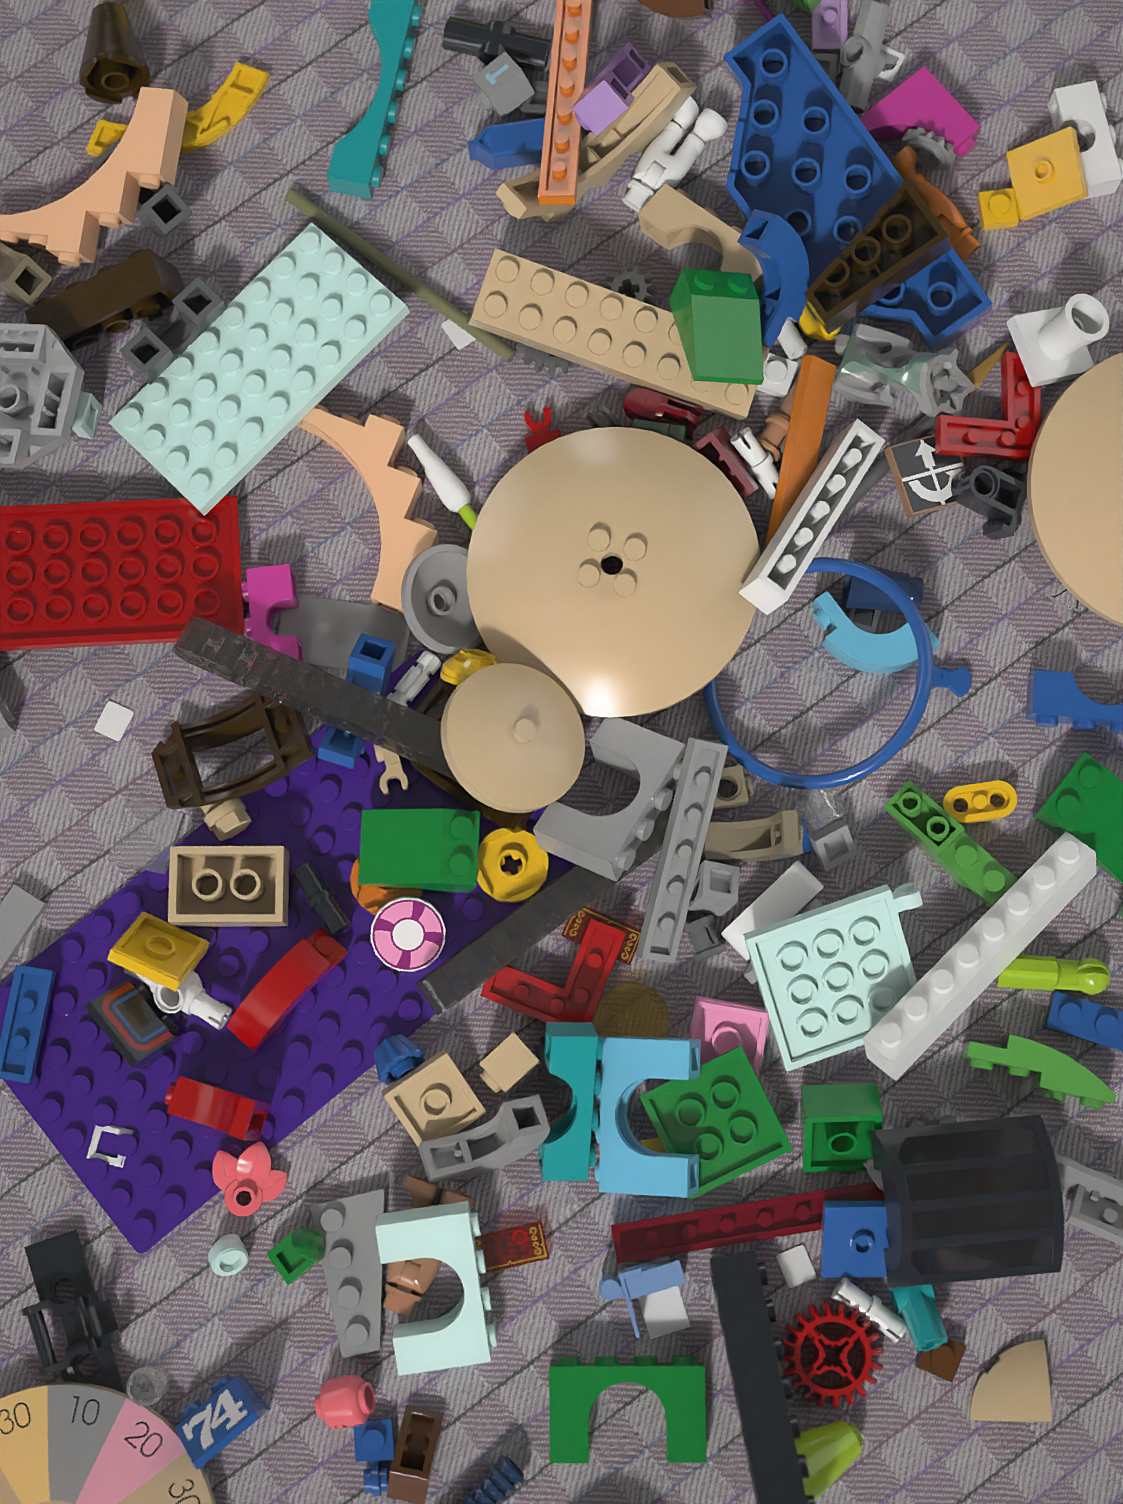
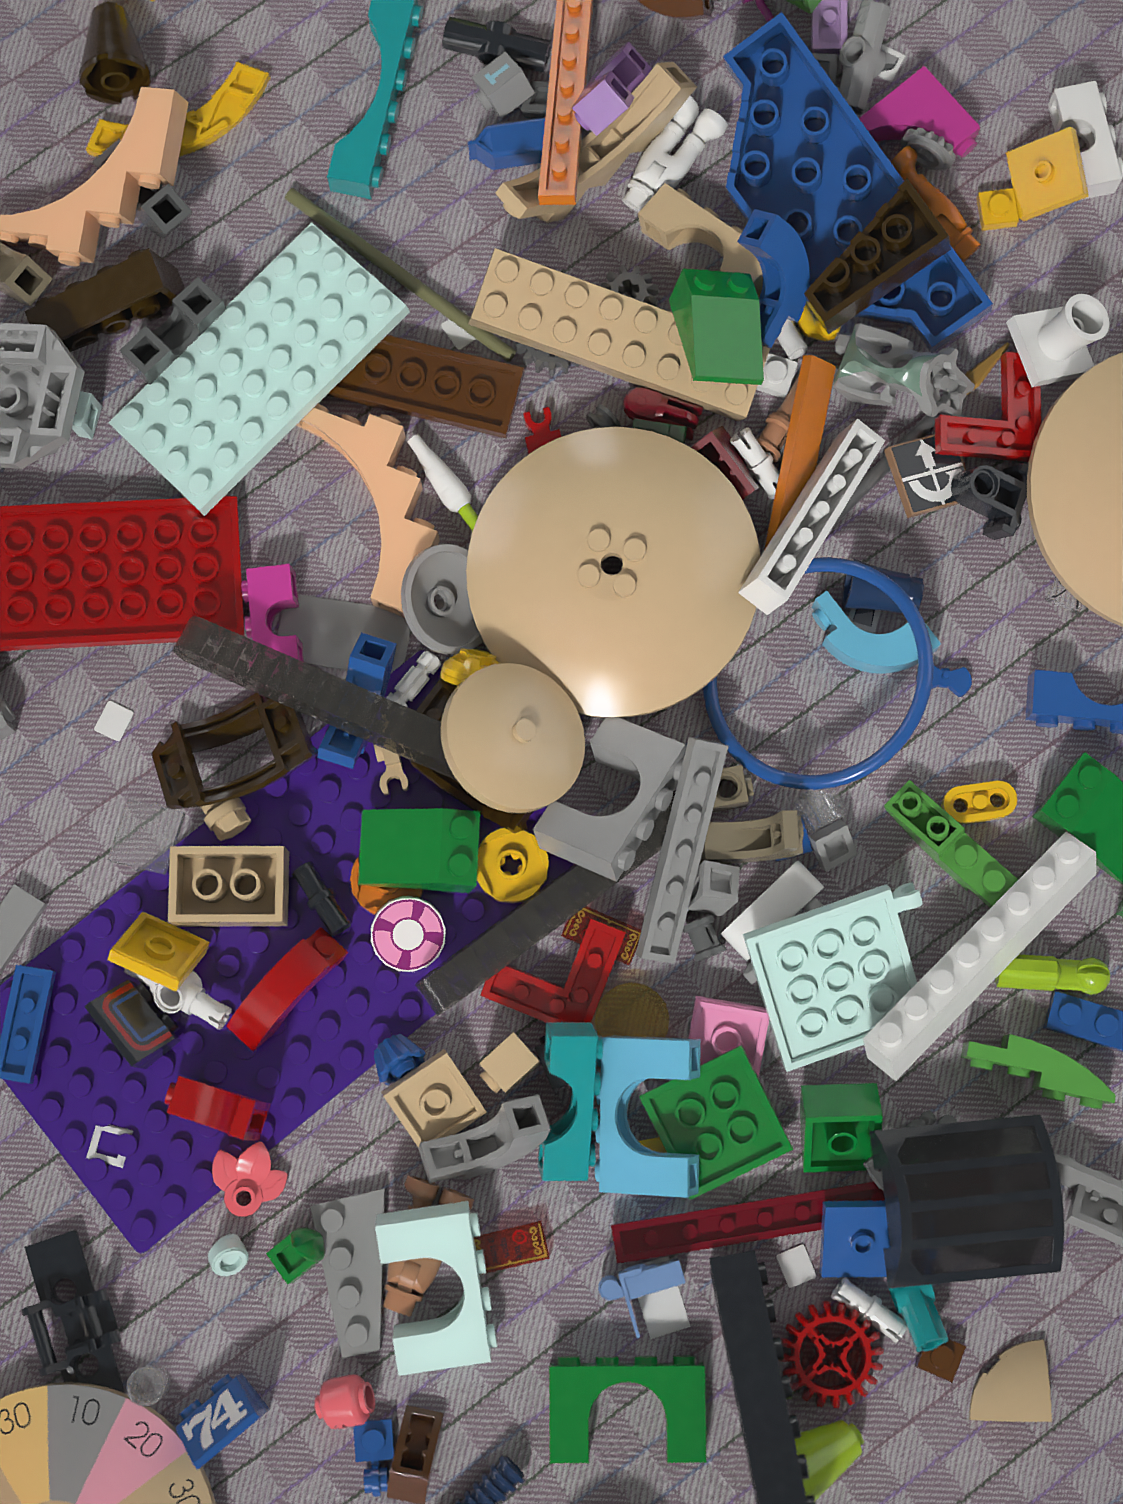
(435, 385): none -> reddish brown plate

